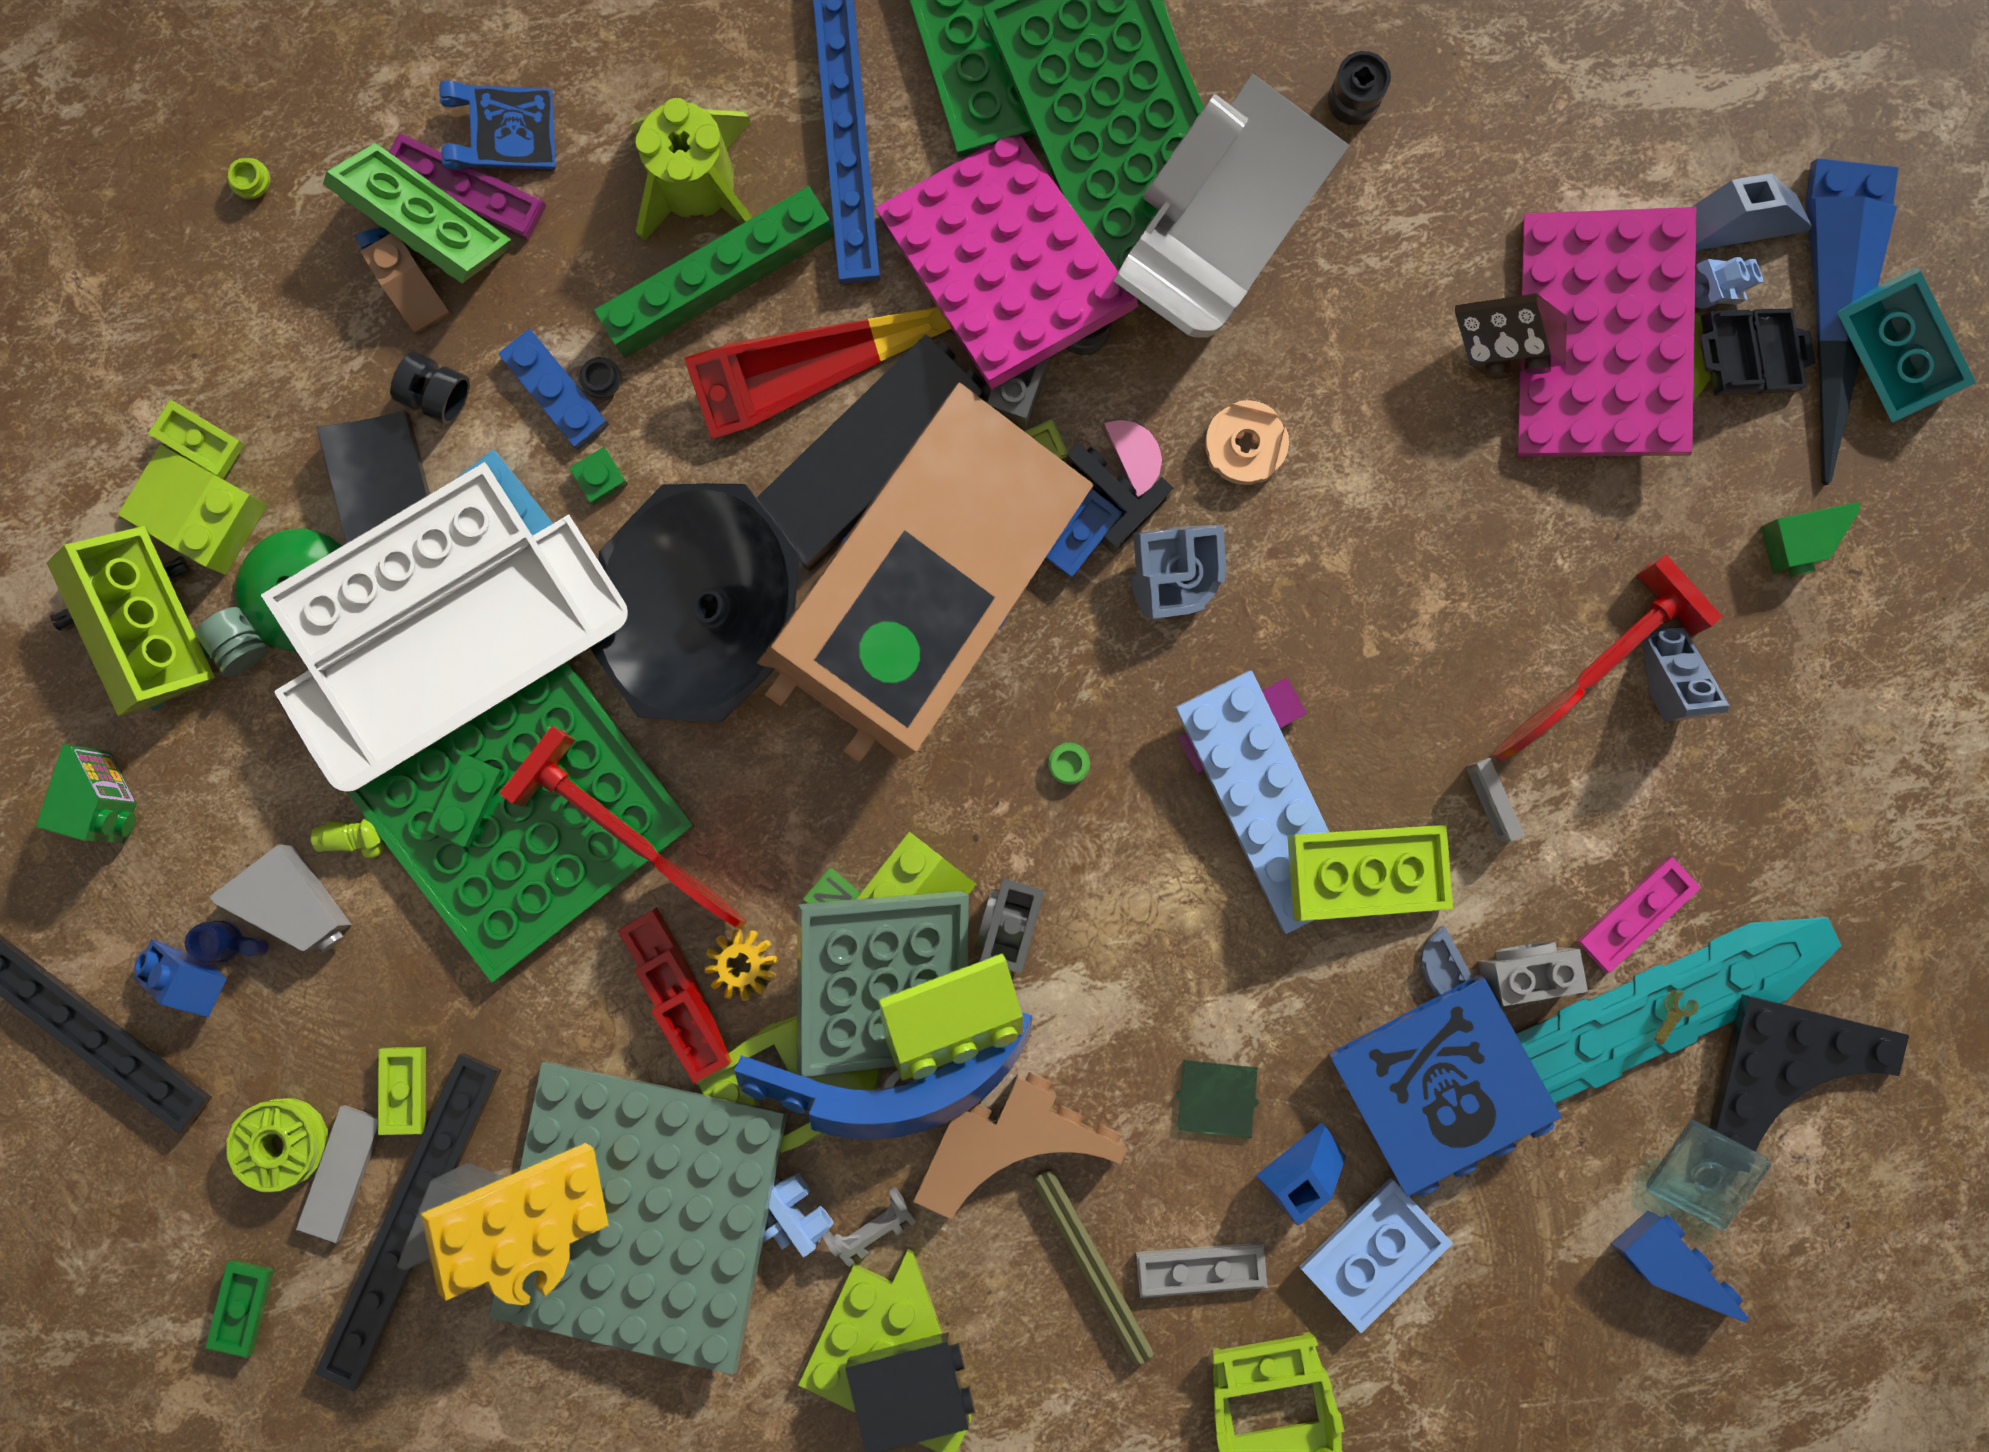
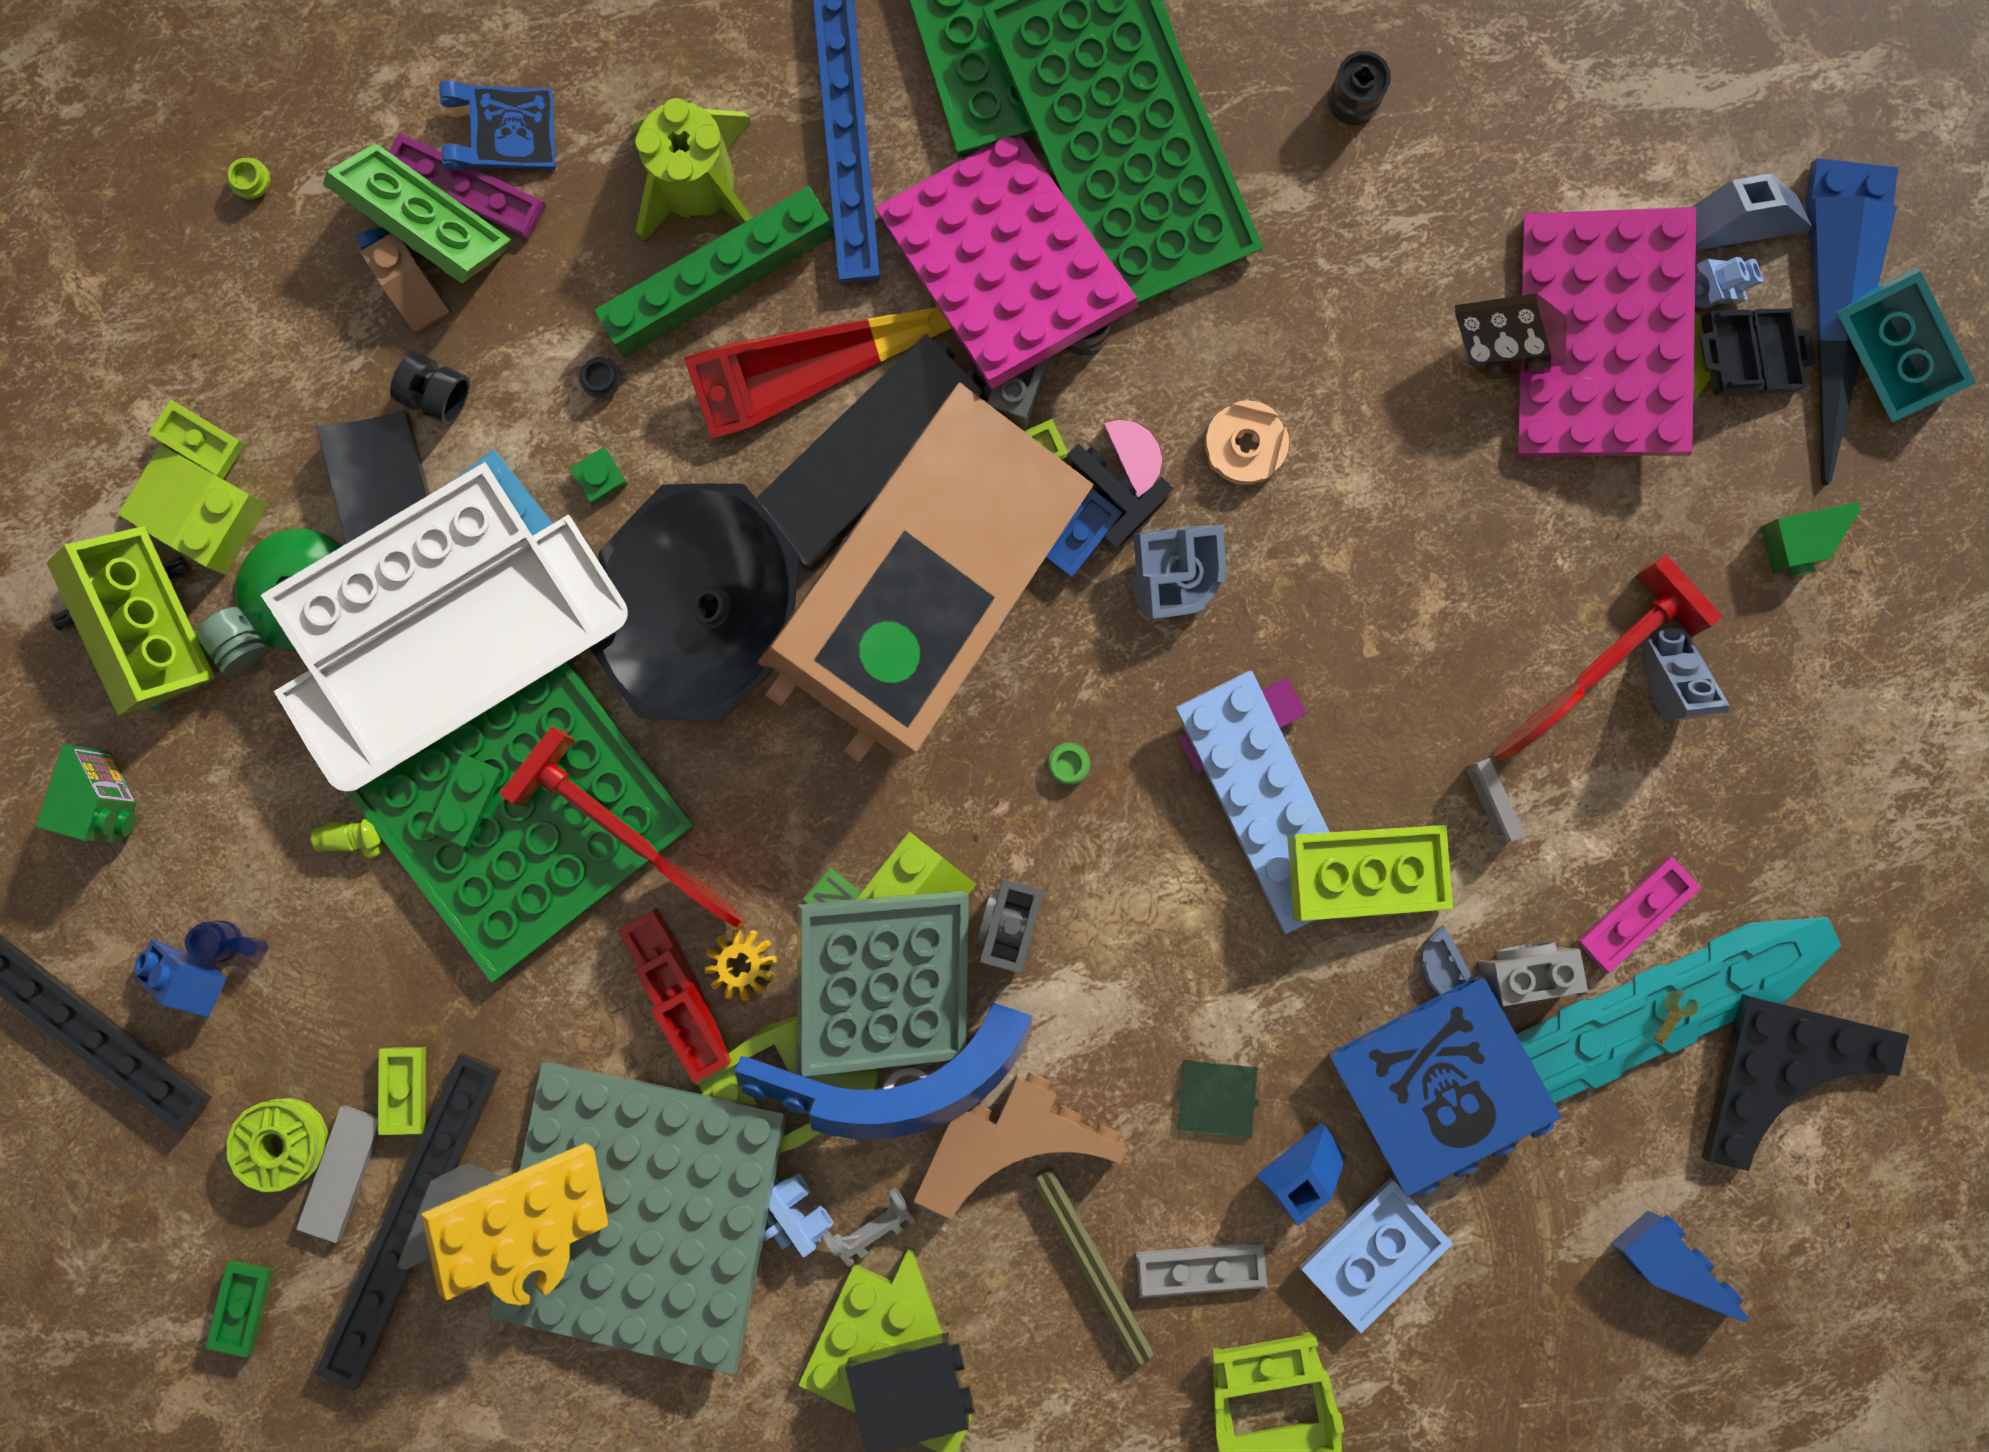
(286, 901): light grey slope -> none
(553, 389): blue plate -> none
(951, 1018): lime slope -> none
(1226, 205): light grey beam -> none
(1708, 1174): clear light blue tile -> none

